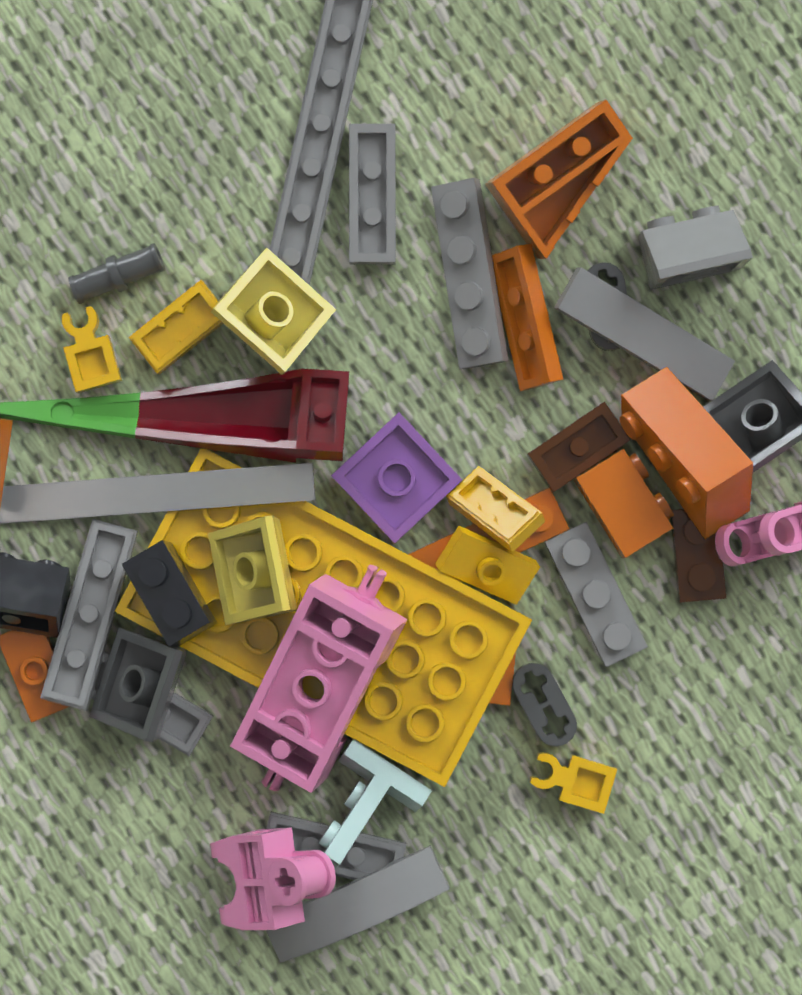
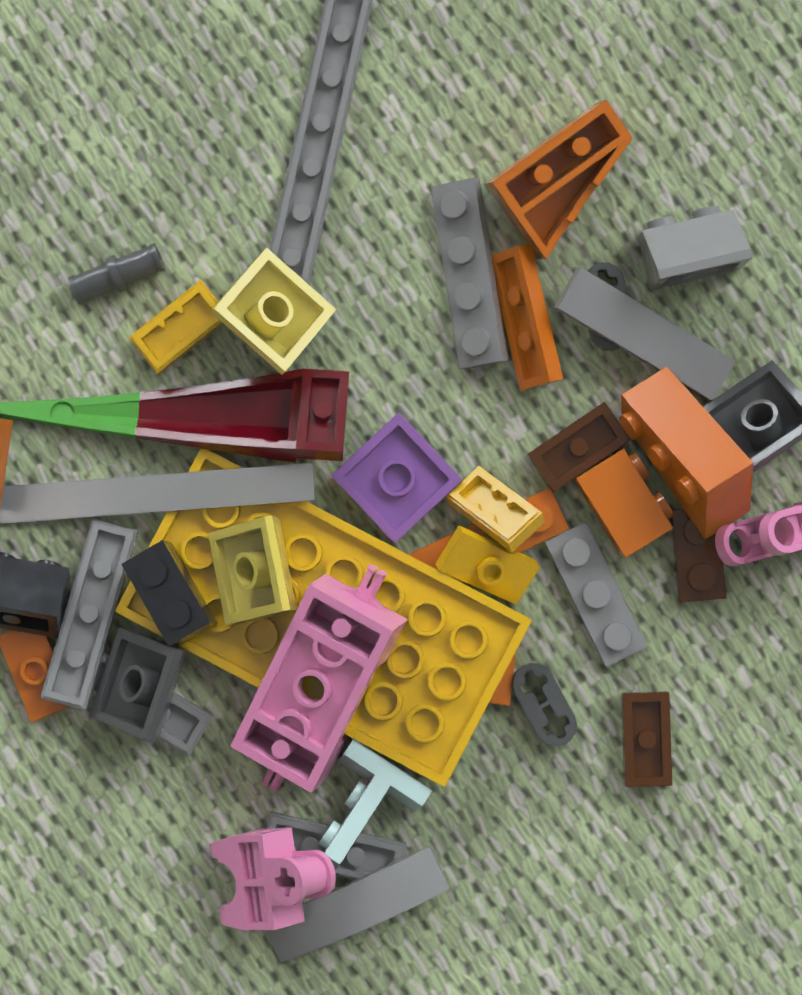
(91, 358): yellow plate -> none
(372, 194): light grey plate -> none
(581, 783): yellow plate -> none
(646, 739): none -> reddish brown plate

